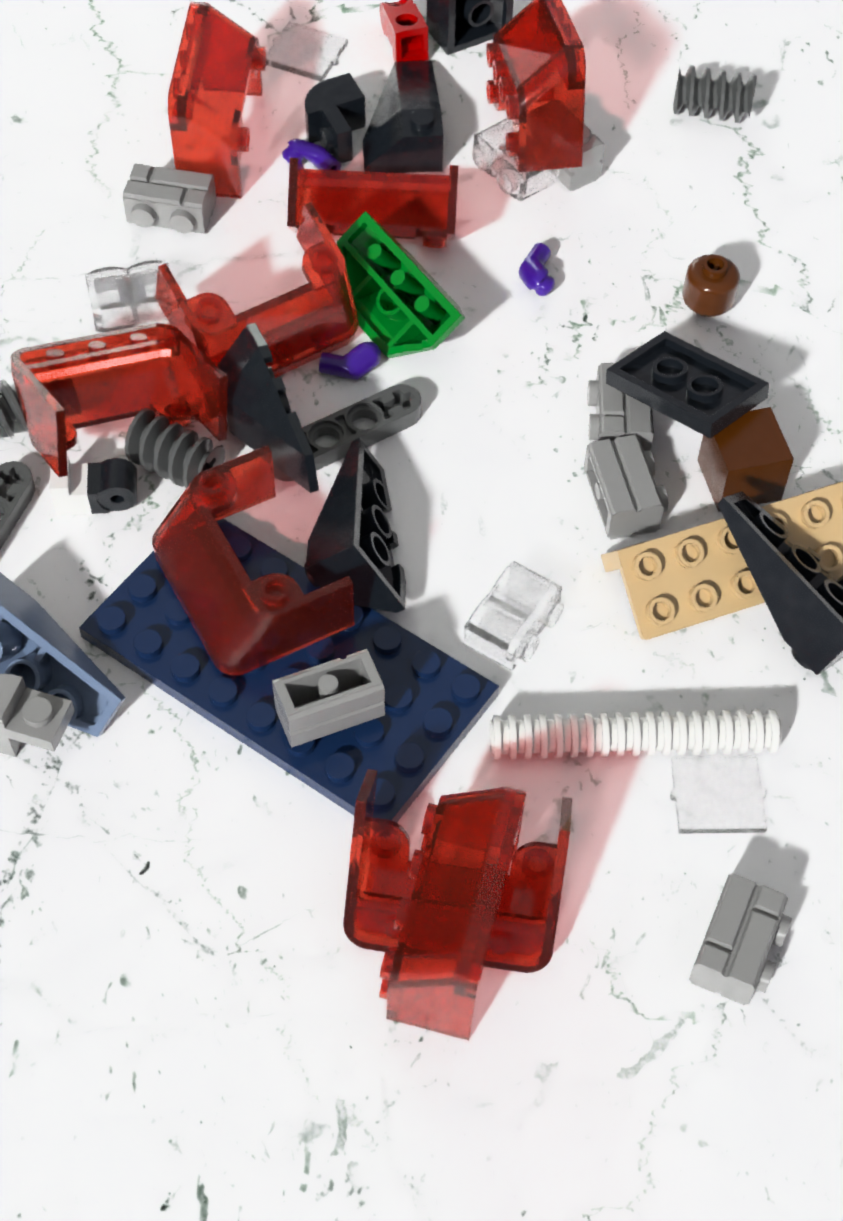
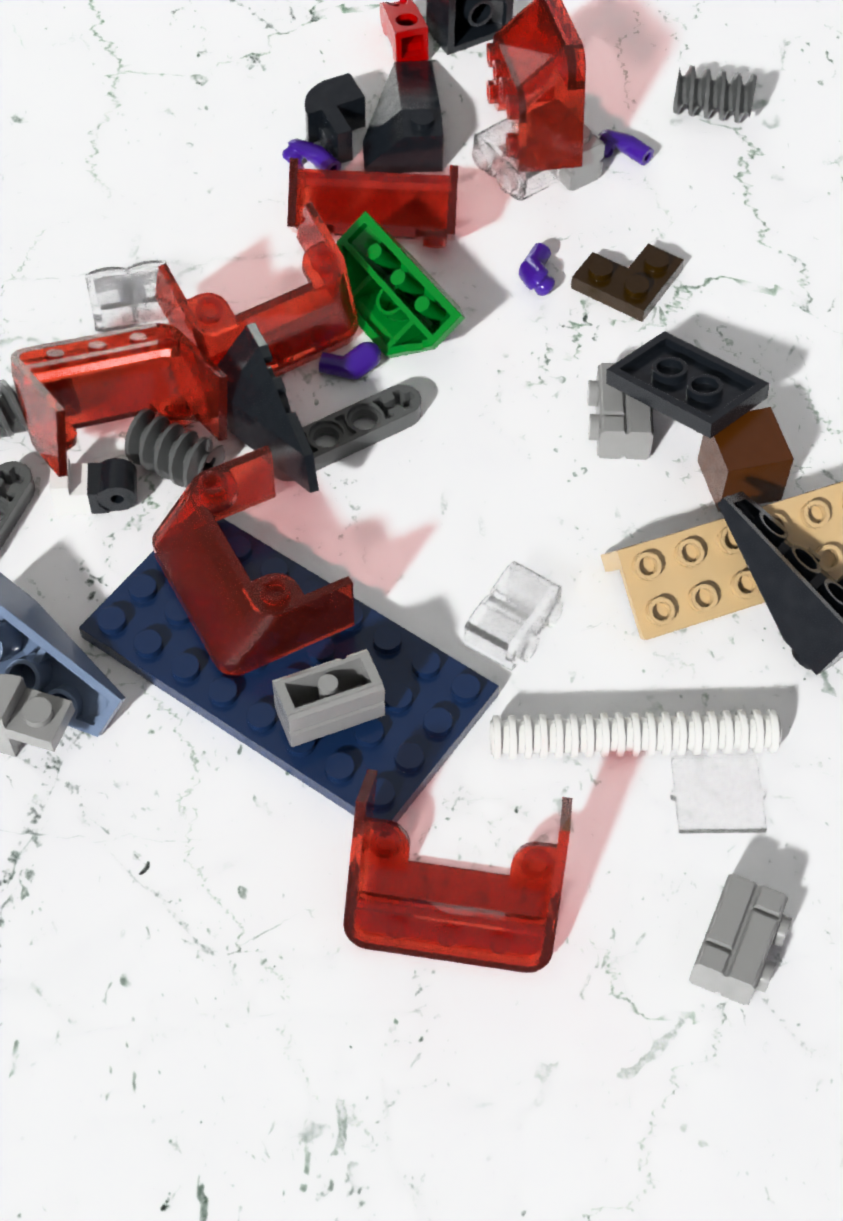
(169, 198): light grey brick -> none
(208, 93): clear red windscreen -> none
(305, 51): clear piece -> none
(356, 537): black wedge -> none
(452, 909): clear red windscreen -> none
(625, 486): light grey brick -> none
(627, 145): none -> dark purple arm
(628, 289): none -> dark brown plate
(711, 285): reddish brown head -> none

